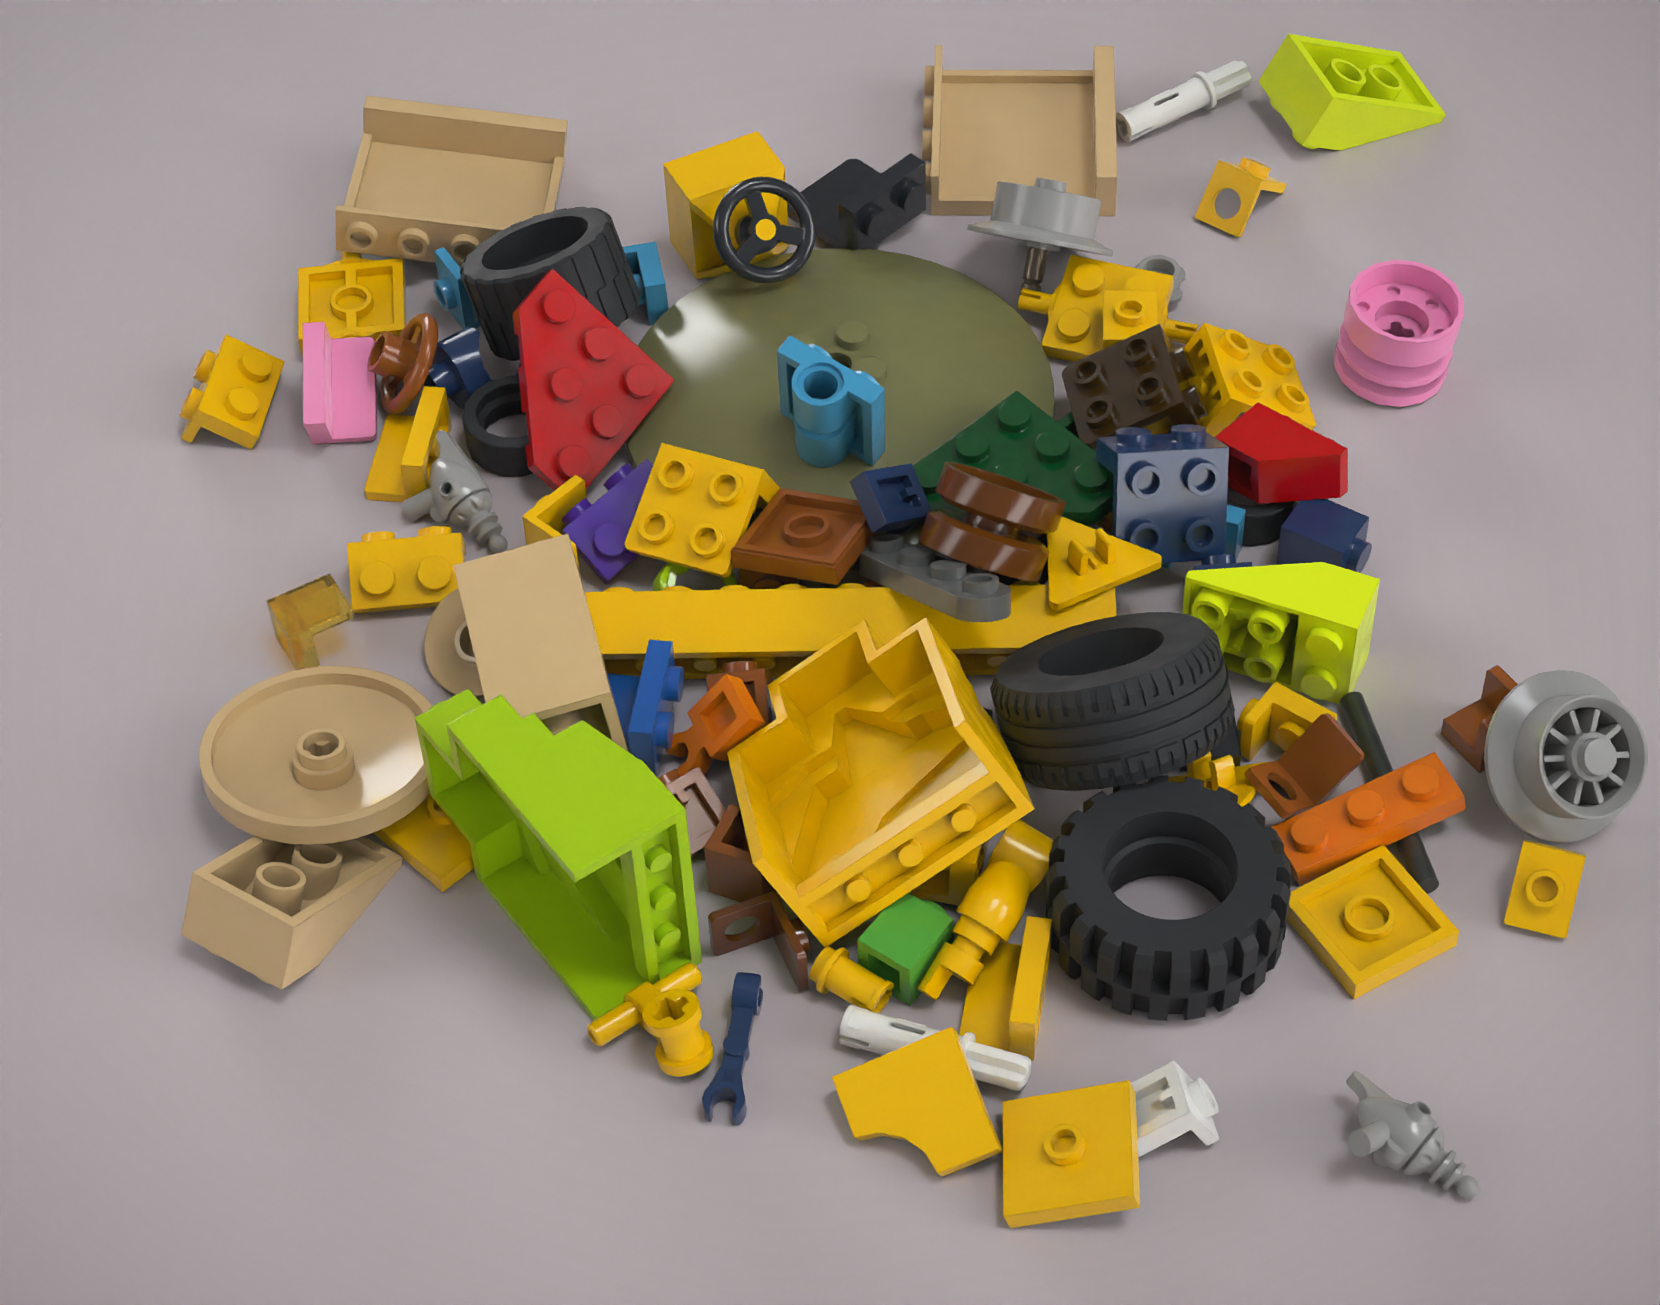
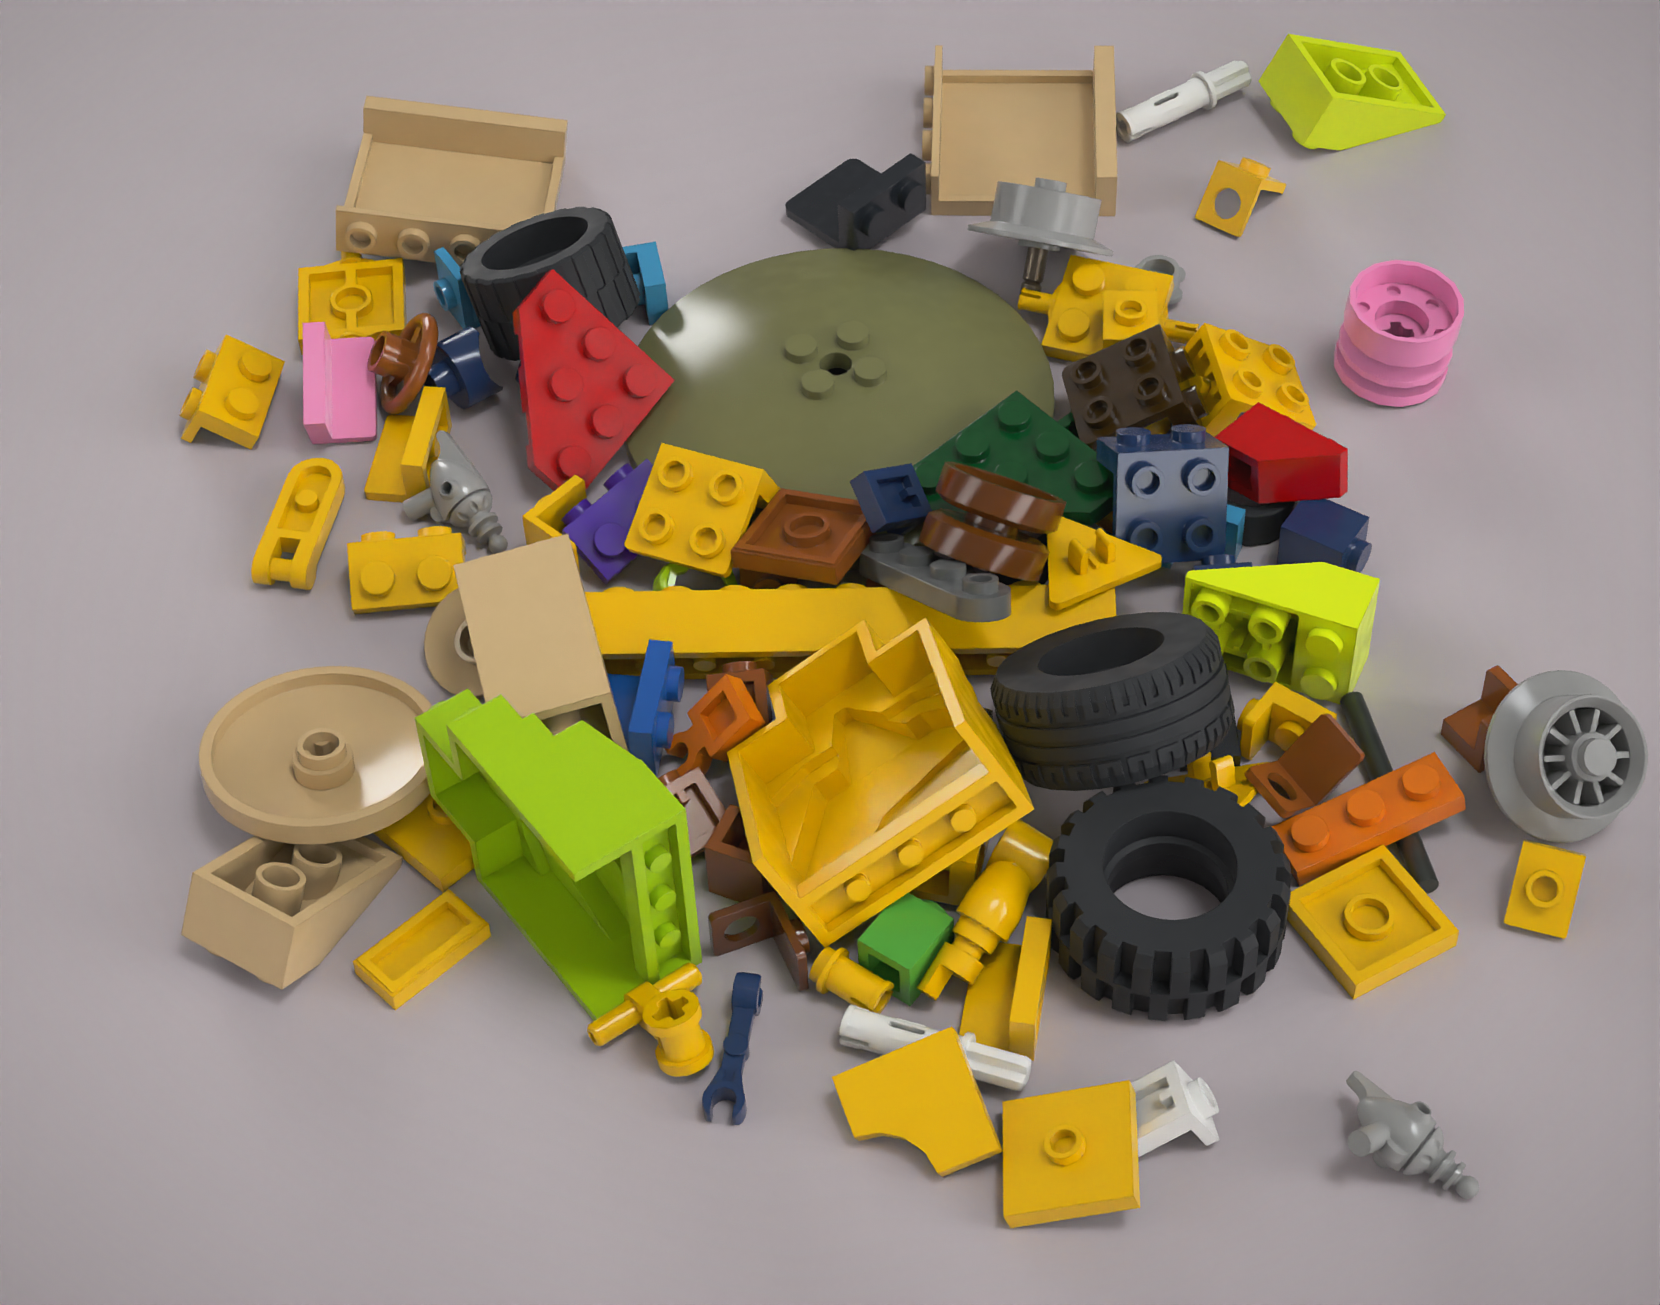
(300, 524): none -> yellow plate
(305, 613): clear yellow panel -> none
(422, 949): none -> yellow tile
(484, 407): black tyre -> none
(733, 211): yellow piece -> none
(830, 406): dark azure plate -> none

